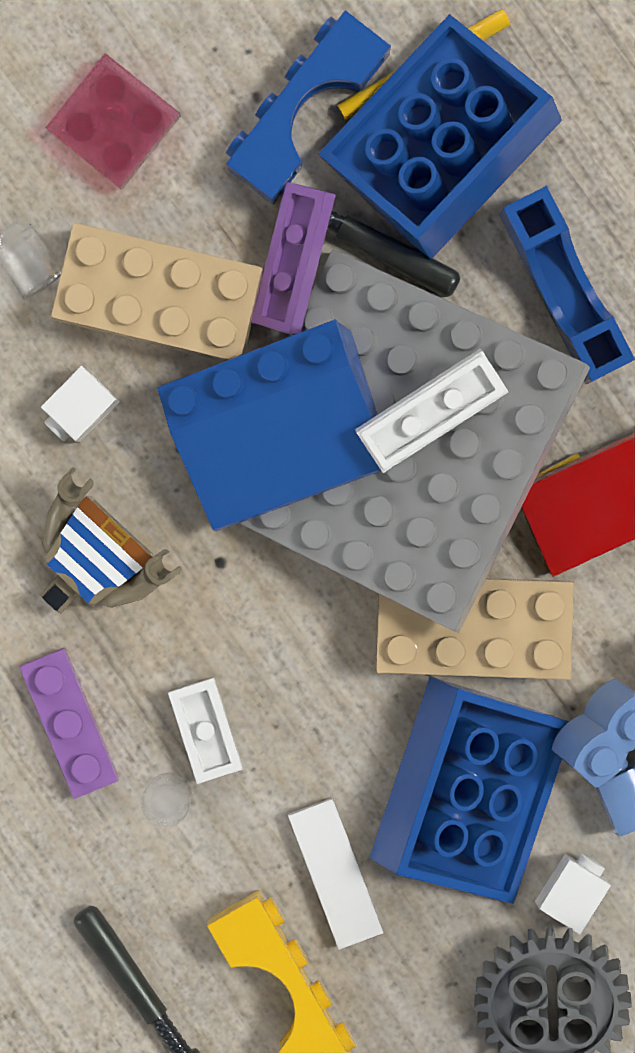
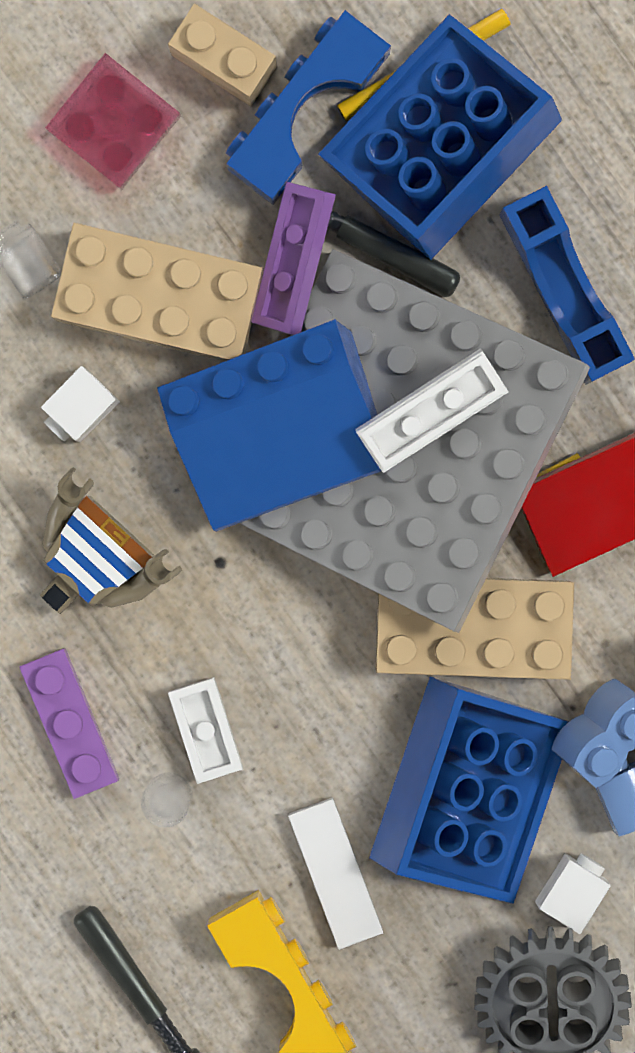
(222, 55): none -> tan brick

